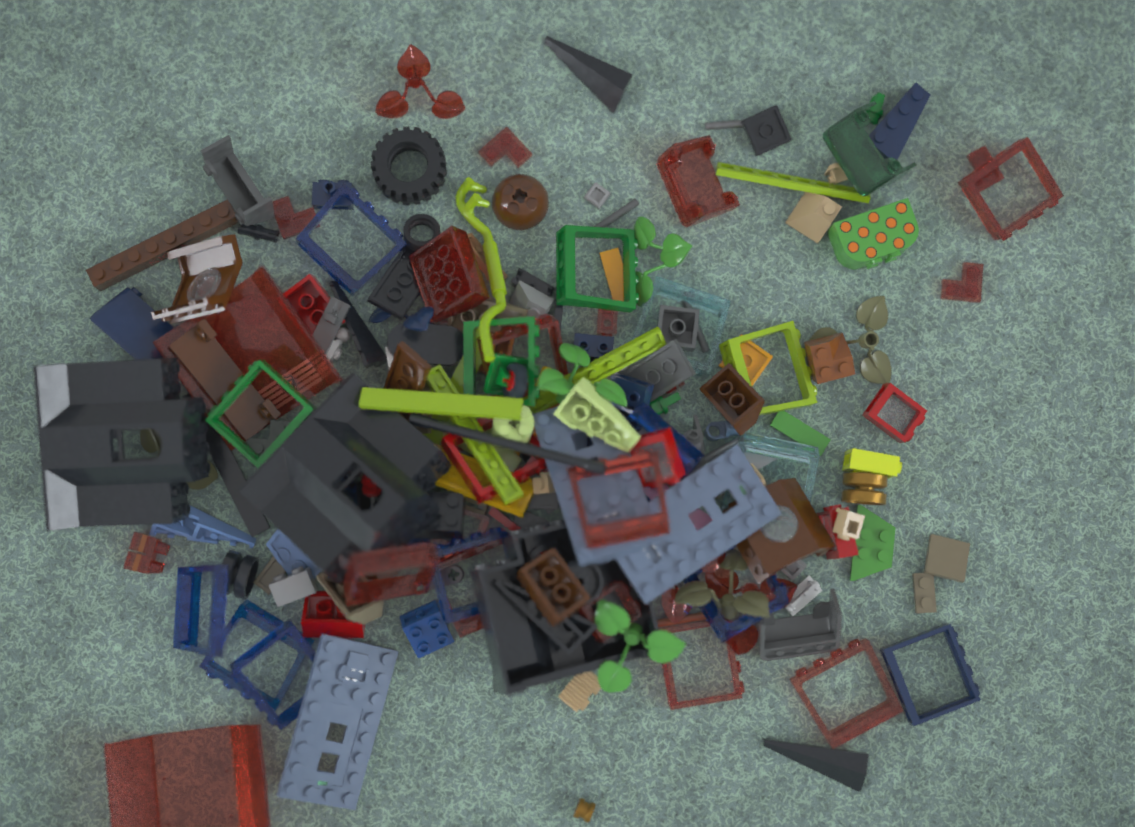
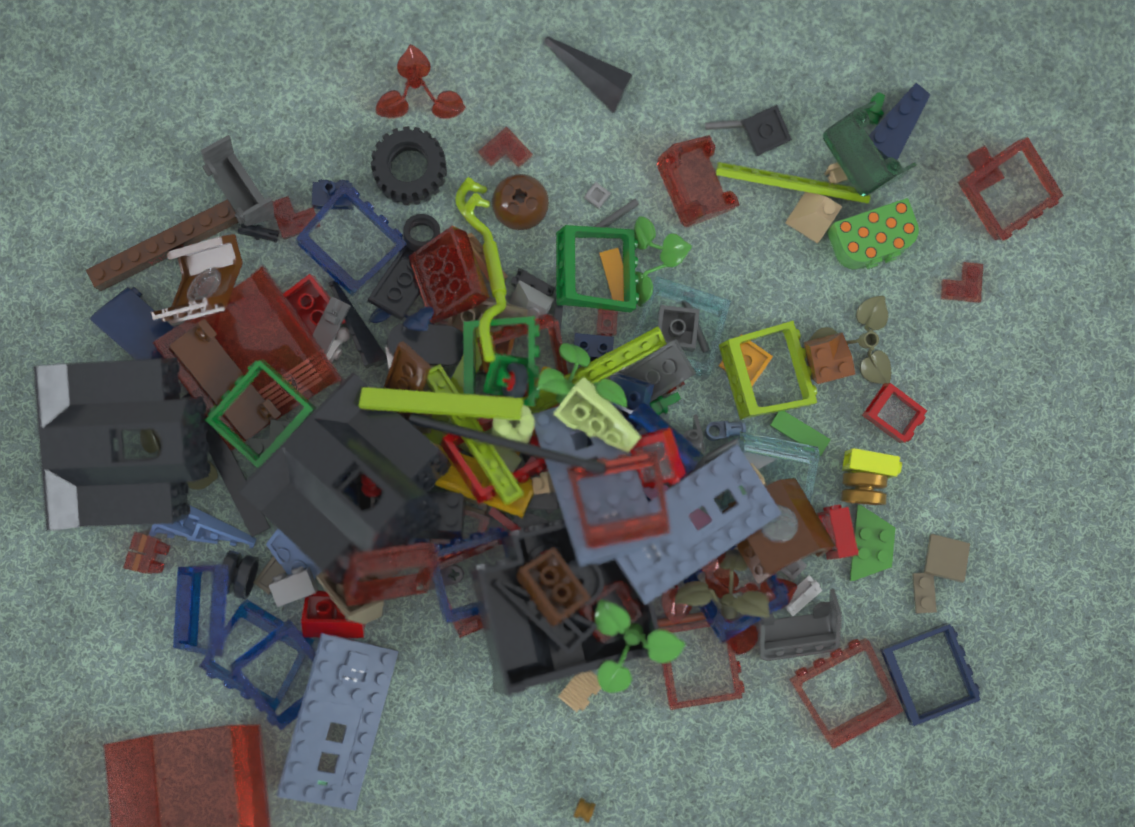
(426, 629): blue bracket -> none
(733, 398): reddish brown slope -> none
(838, 764): black wedge -> none
(848, 524): tan brick -> none

